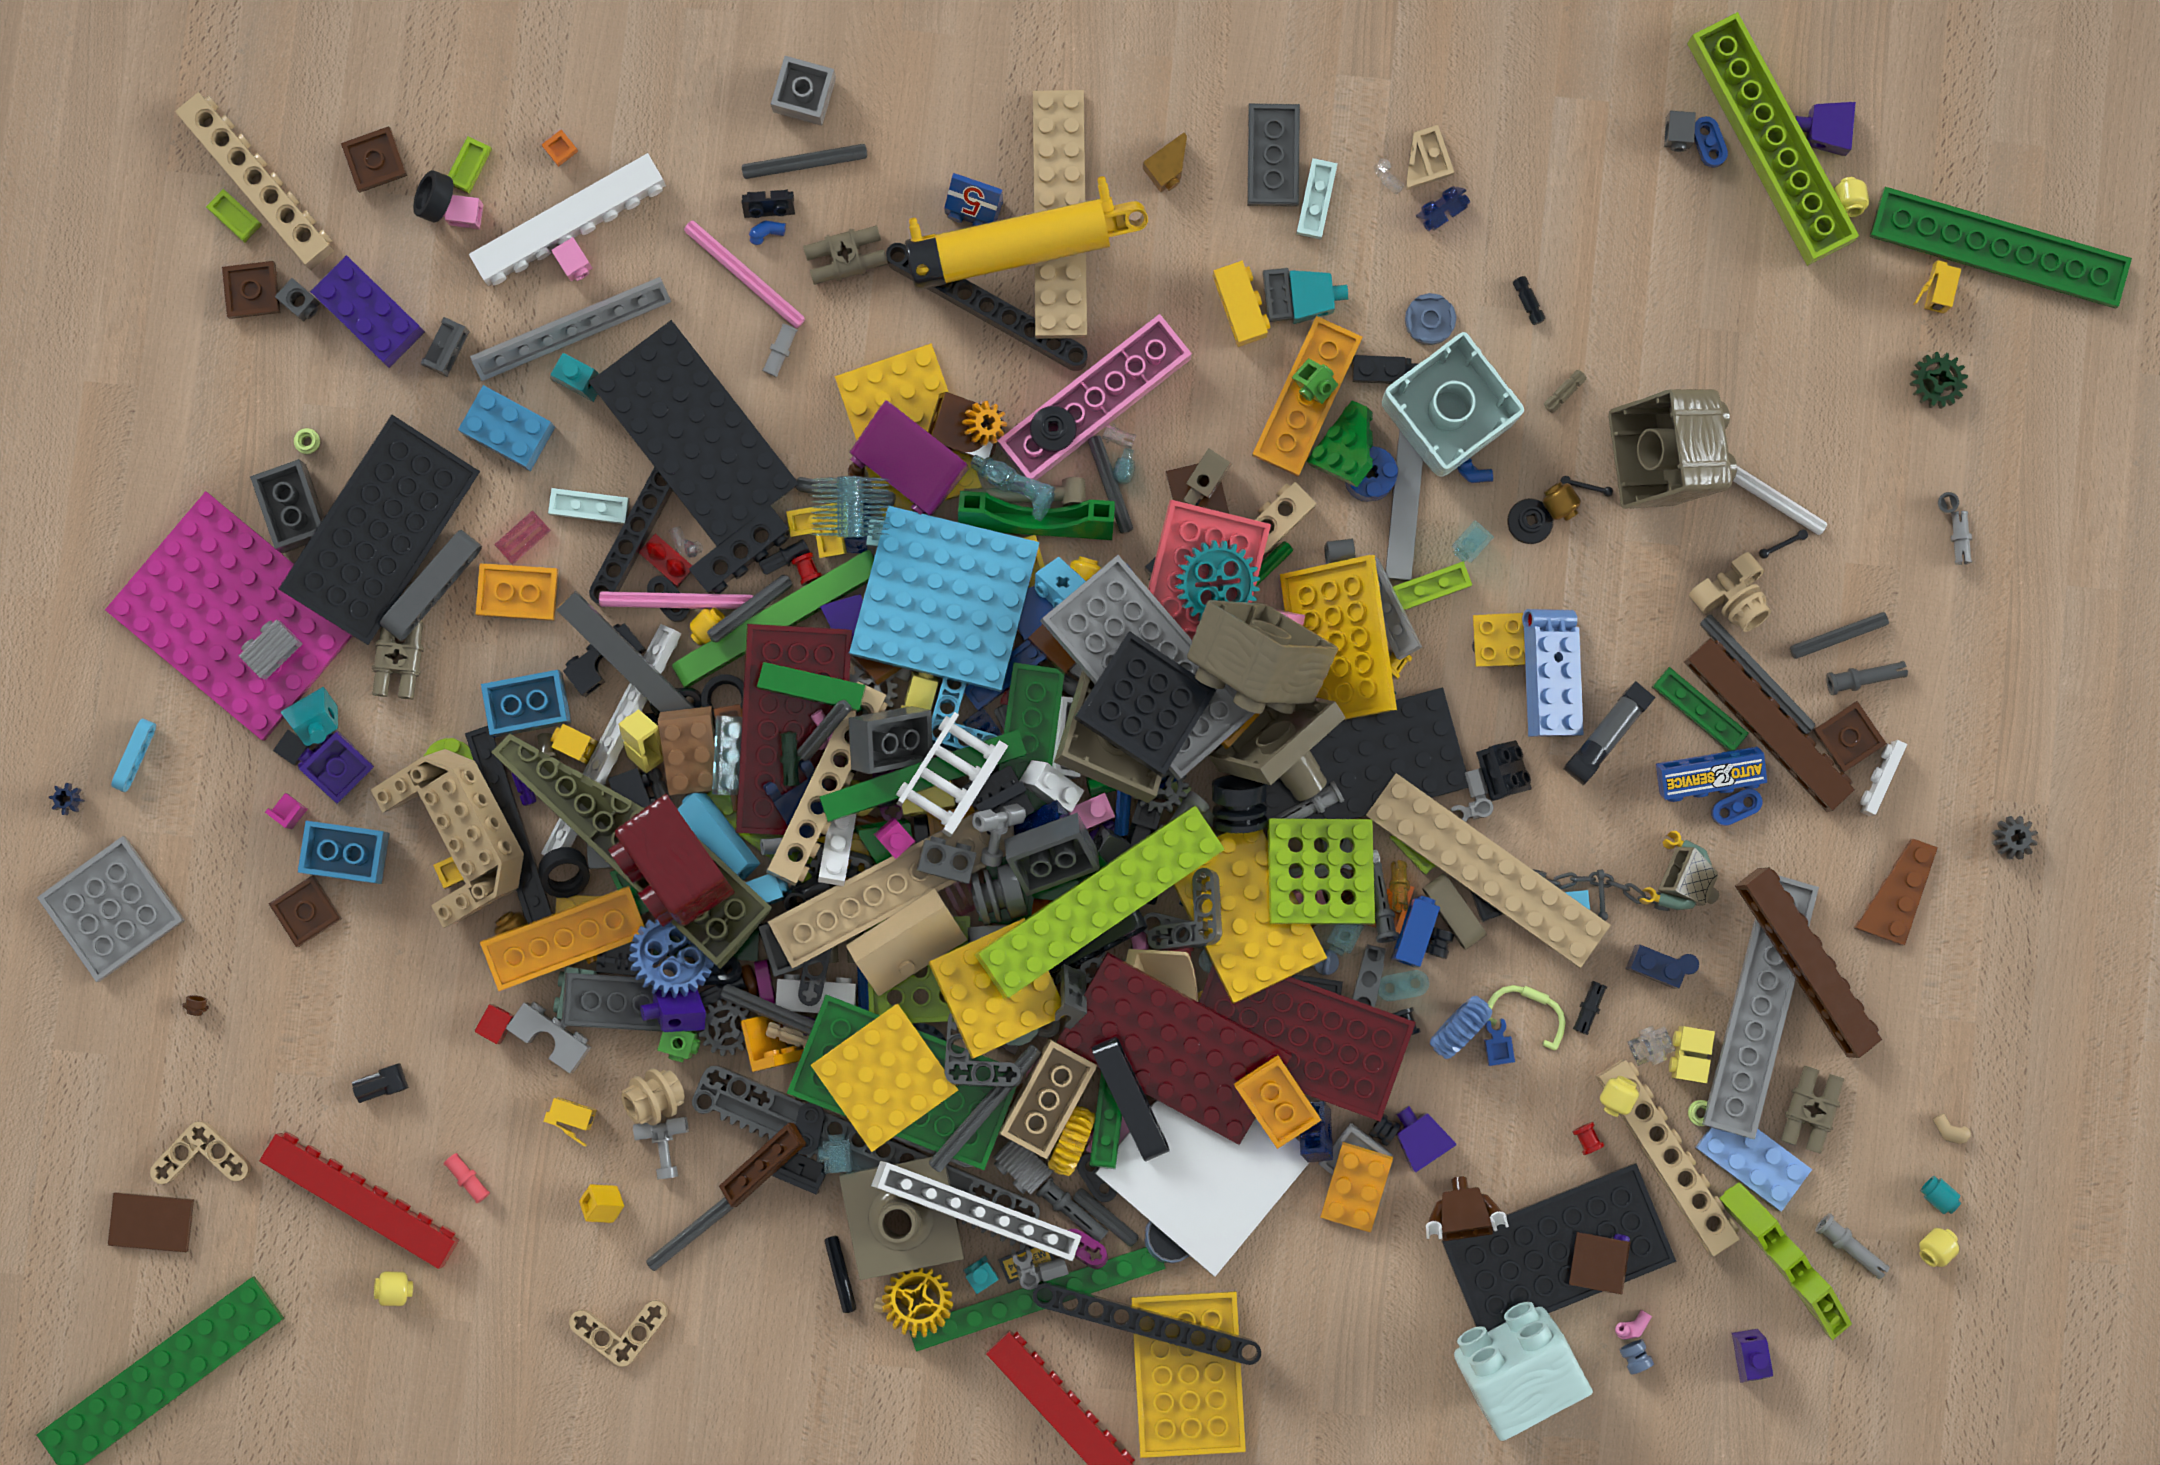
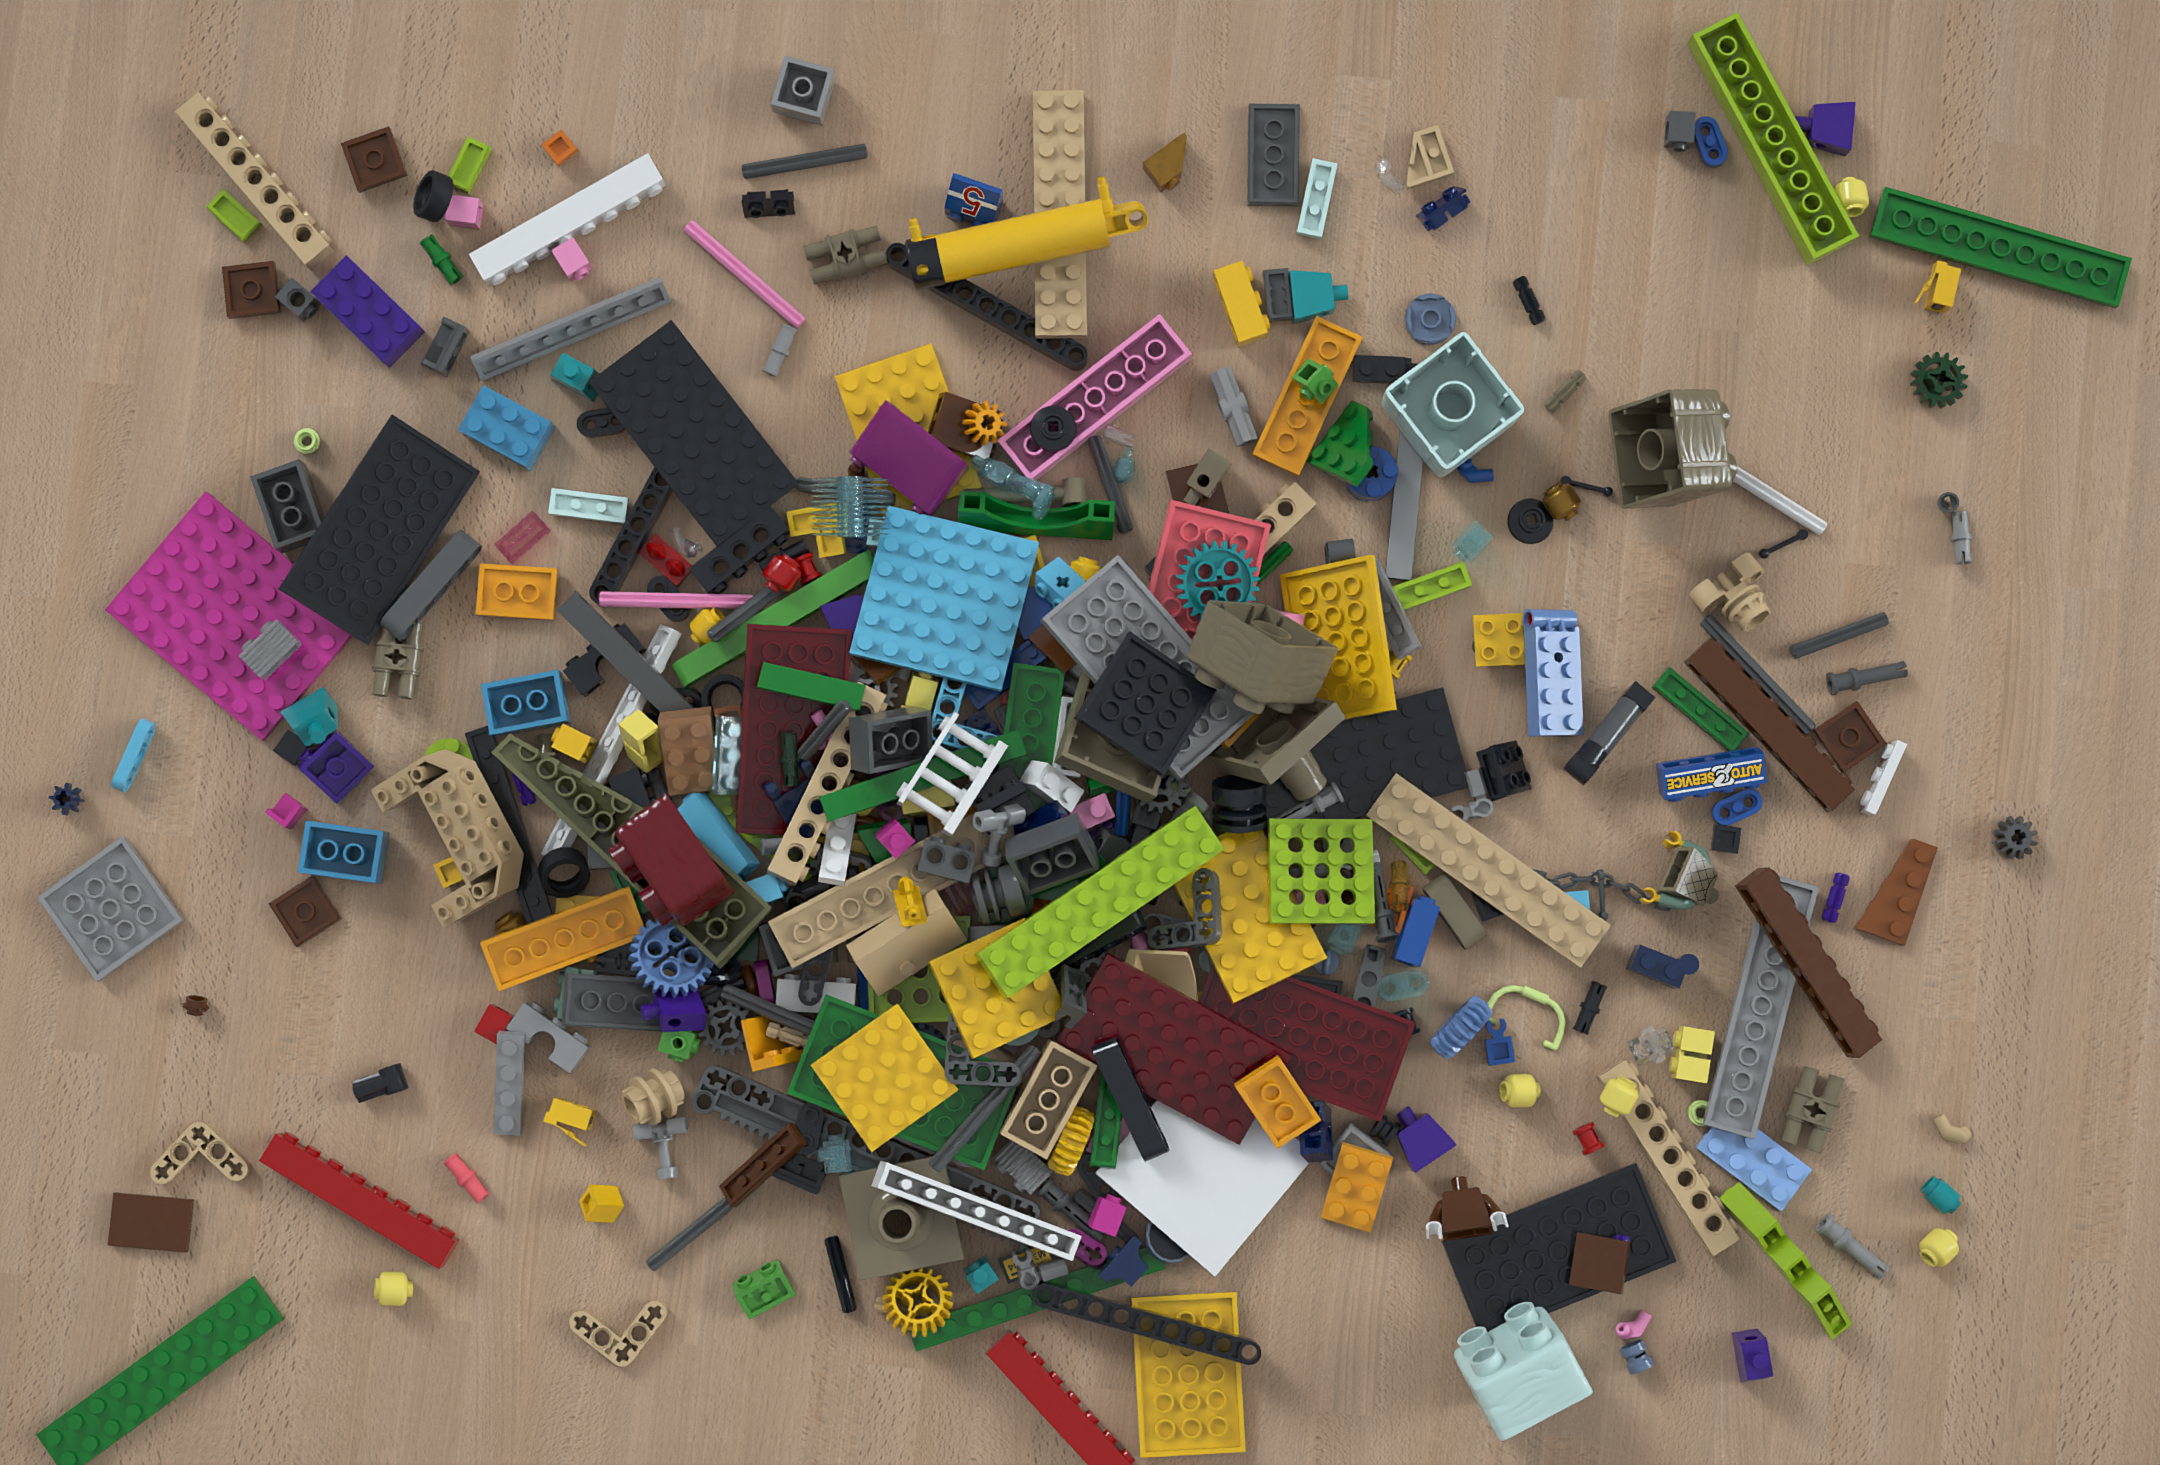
(441, 259): none -> green pin
(509, 1083): none -> light grey plate
(603, 423): none -> black plate
(763, 1289): none -> bright green bracket
(765, 228): blue arm -> none
(781, 573): none -> red head
(909, 903): none -> yellow hinge
(1107, 1215): none -> dark pink brick
(1125, 1263): none -> dark blue brick
(1233, 407): none -> light grey piece
(1439, 943): black wheel -> none
(1519, 1090): none -> light yellow head
(1725, 839): none -> black plate
(1835, 897): none -> dark purple axle

